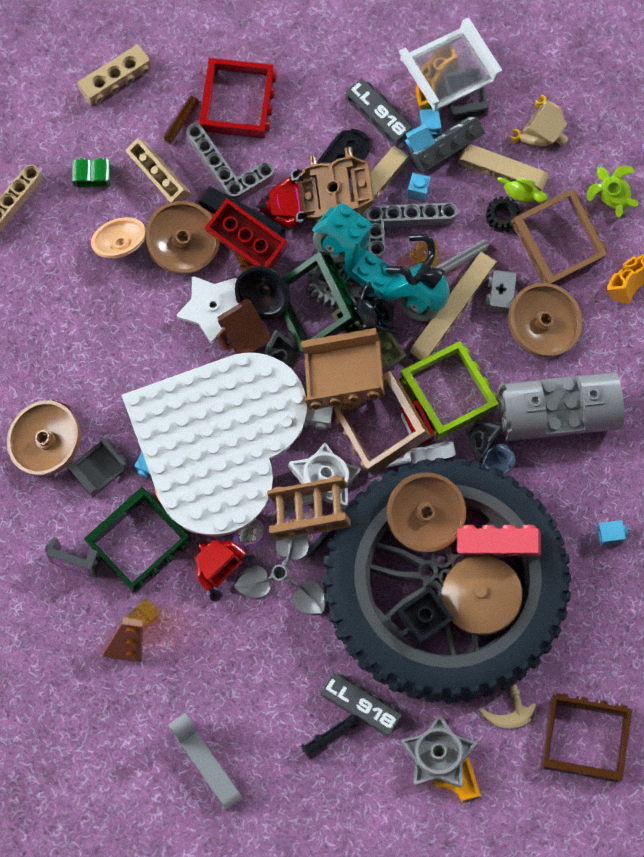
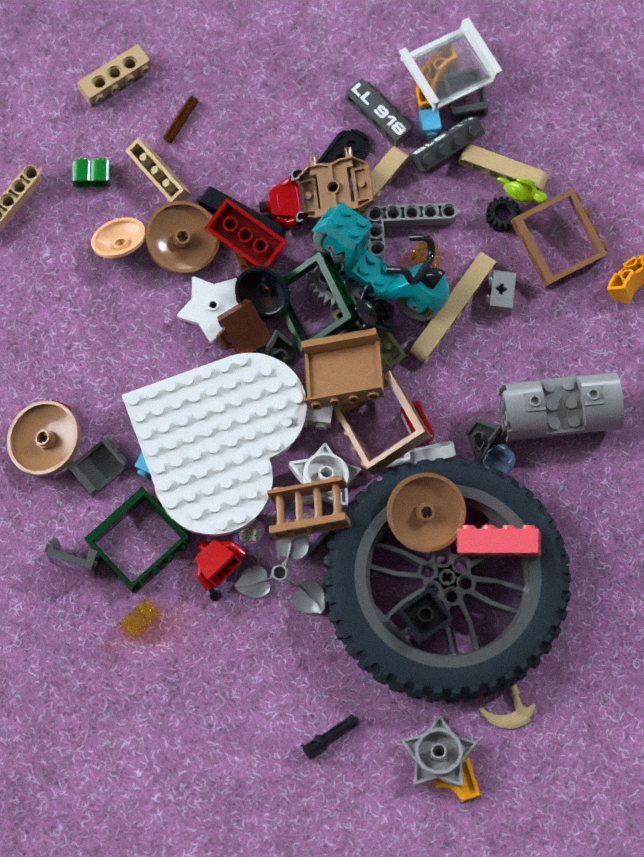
(127, 641): dark orange wing -> none
(205, 761): light grey beam -> none
(223, 168): light grey beam -> none
(237, 128): red window -> none
(360, 704): dark grey brick -> none
(416, 394): lime window -> none
(418, 187): medium azure brick -> none
(419, 138): medium azure brick -> none
(464, 256): light grey axle -> none
(482, 595): medium nougat dish -> none
(544, 126): tan torso -> none
(545, 320): medium nougat dish -> none
(587, 771): reddish brown window -> none
(612, 532): medium azure brick -> none
(613, 189): lime animal -> none

